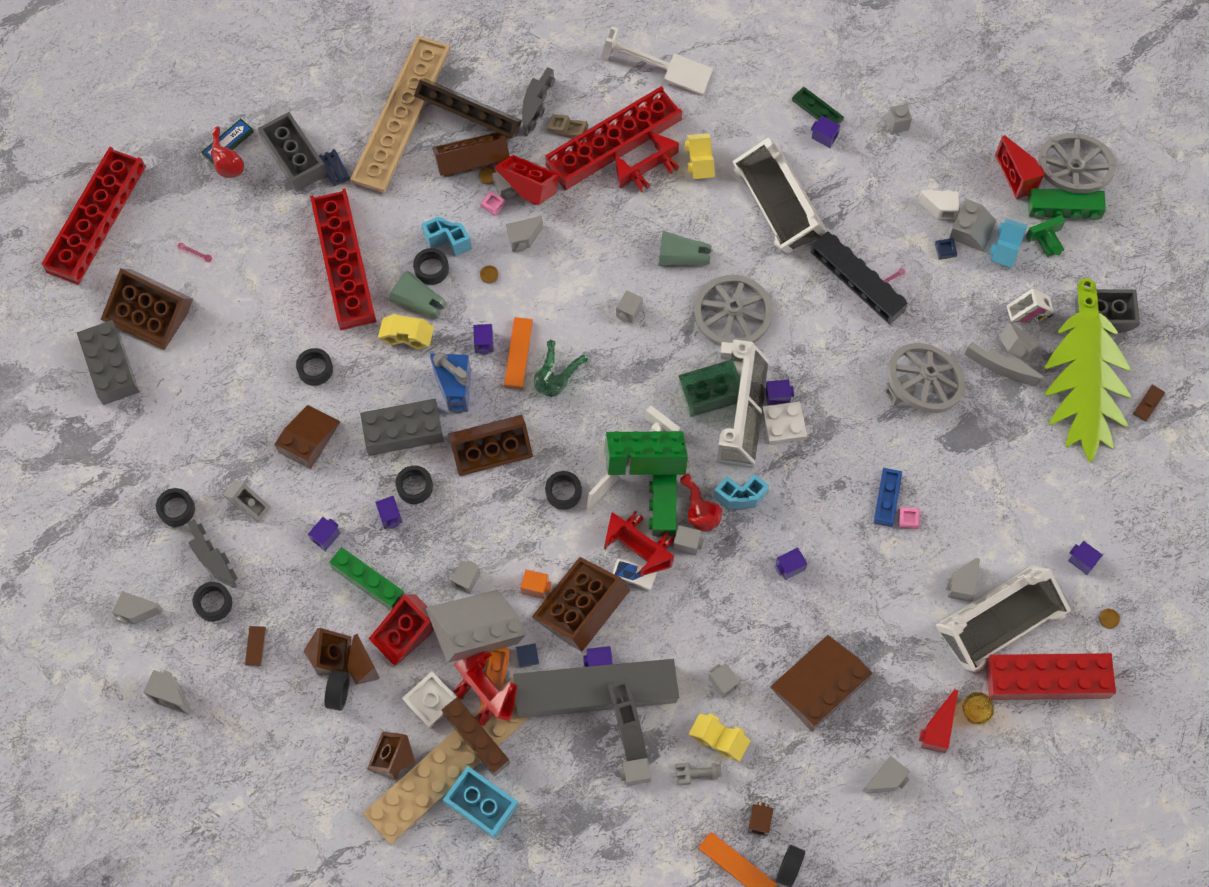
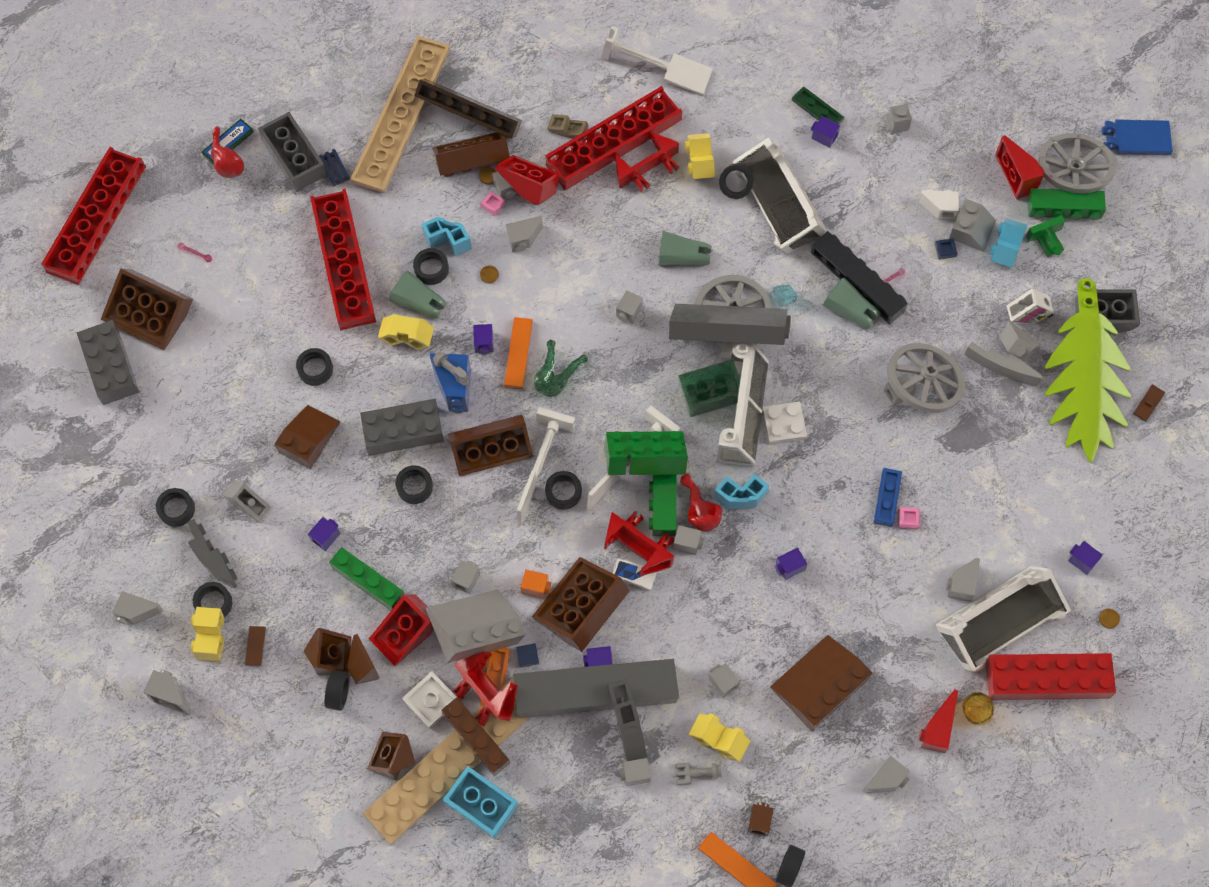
(208, 640): none -> light yellow brick
(389, 512): dark purple brick -> none
(533, 100): dark grey slope -> none
(554, 422): none -> white piece
(722, 181): none -> black tyre
(729, 324): none -> dark grey brick
(778, 392): dark purple brick -> none
(784, 295): none -> clear light blue slope
(851, 304): none -> sand green piece
(1139, 137): none -> blue tile

